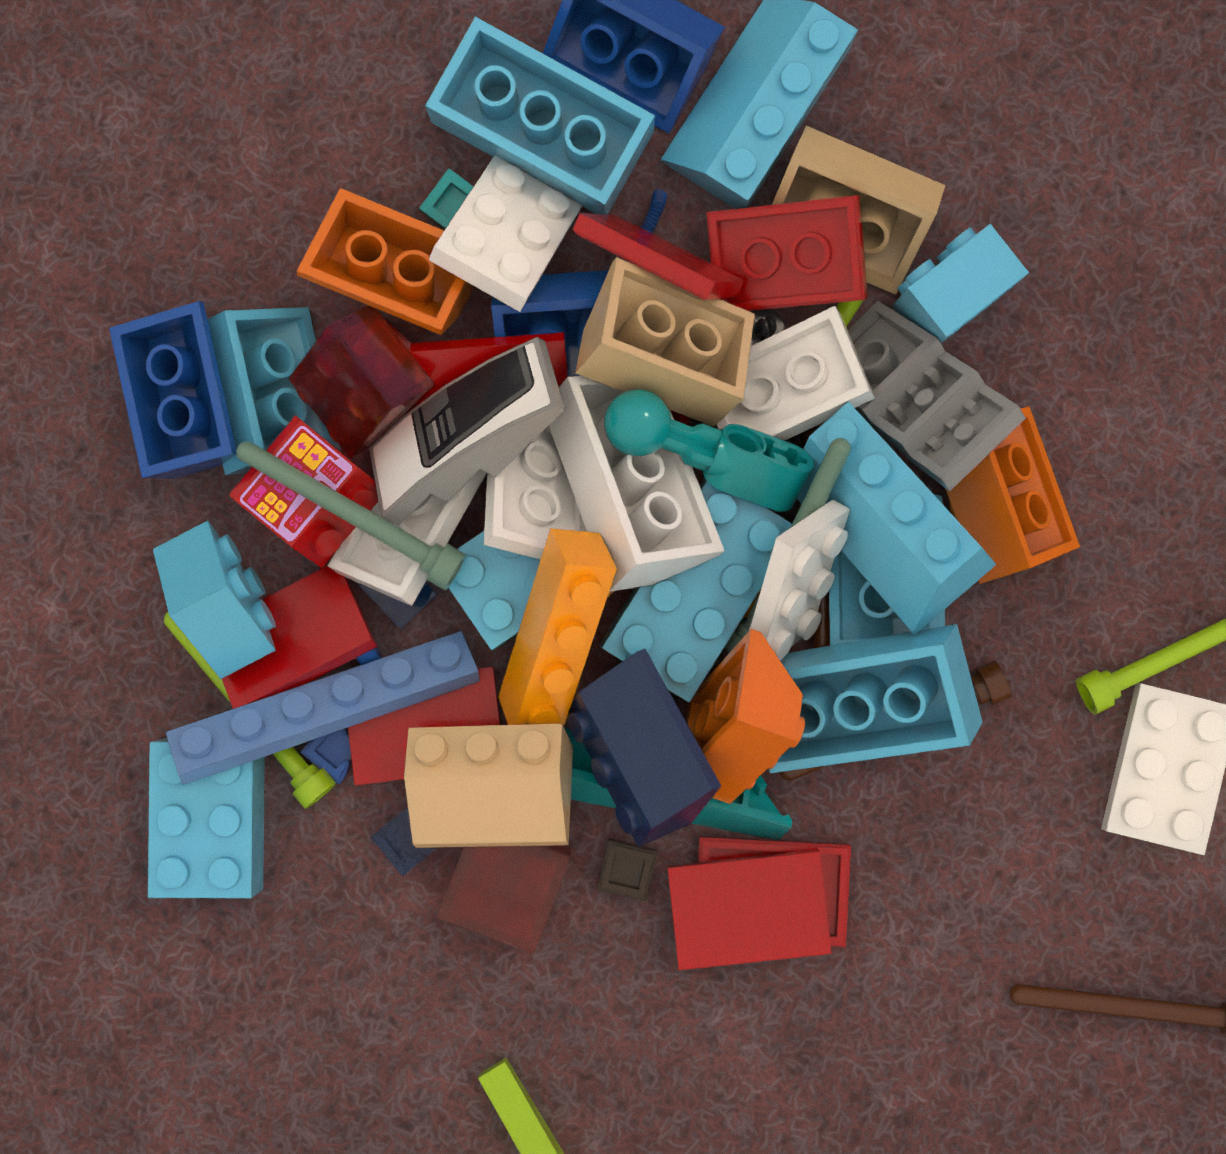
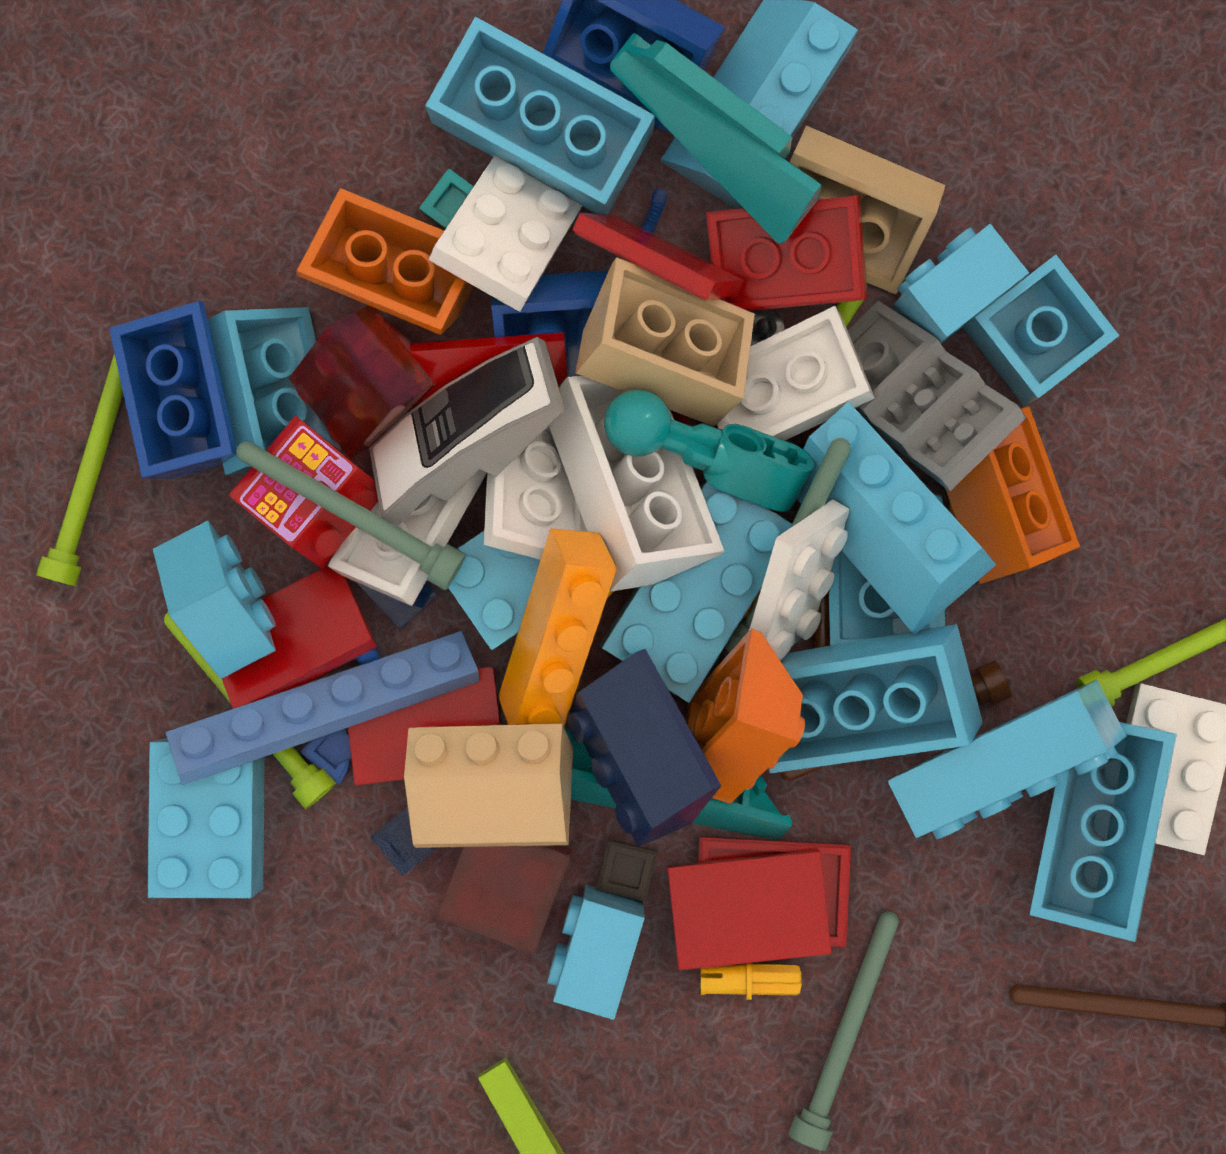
(62, 562): none -> lime piece
(599, 951): none -> medium azure brick
(721, 132): none -> teal wedge
(751, 979): none -> yellow axle
(813, 1123): none -> sand green piece
(1015, 756): none -> medium azure brick
(1040, 331): none -> medium azure brick
(1105, 837): none -> medium azure slope

